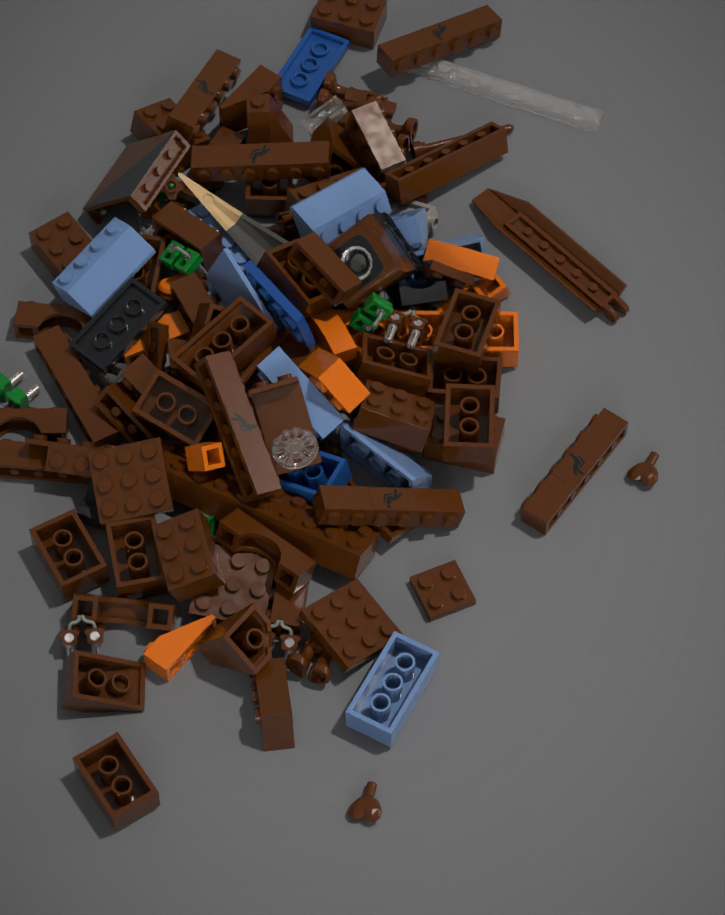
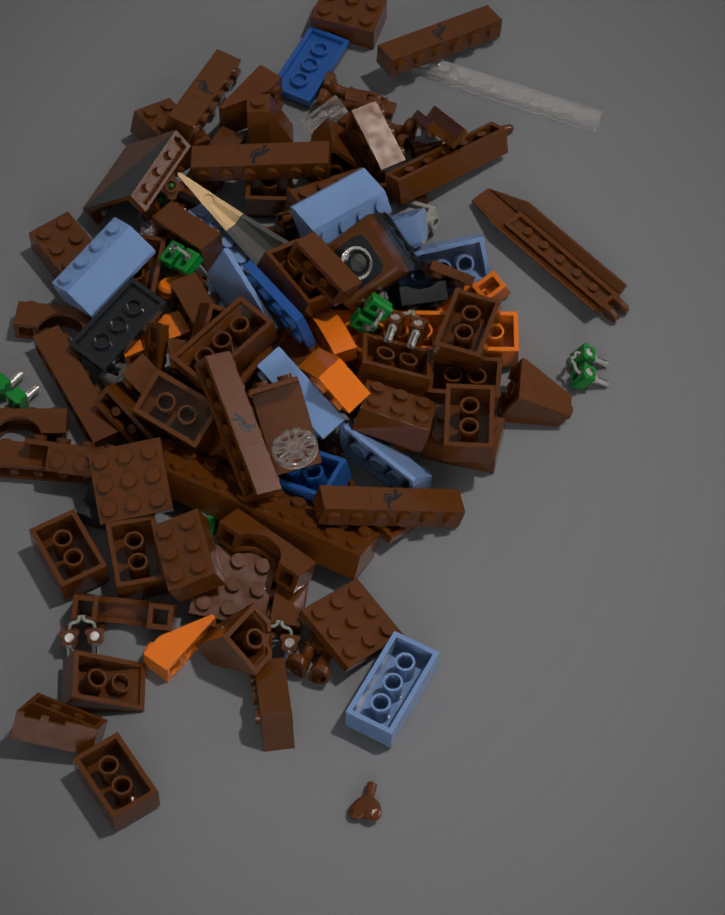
(57, 725): none -> reddish brown wedge
(205, 456): orange brick -> none
(440, 125): none -> reddish brown bracket
(442, 590): reddish brown plate -> none
(463, 259): orange slope -> none
(533, 398): none -> reddish brown slope
(573, 471): reddish brown brick -> none
(584, 373): none -> green piece
(645, 471): reddish brown rock -> none

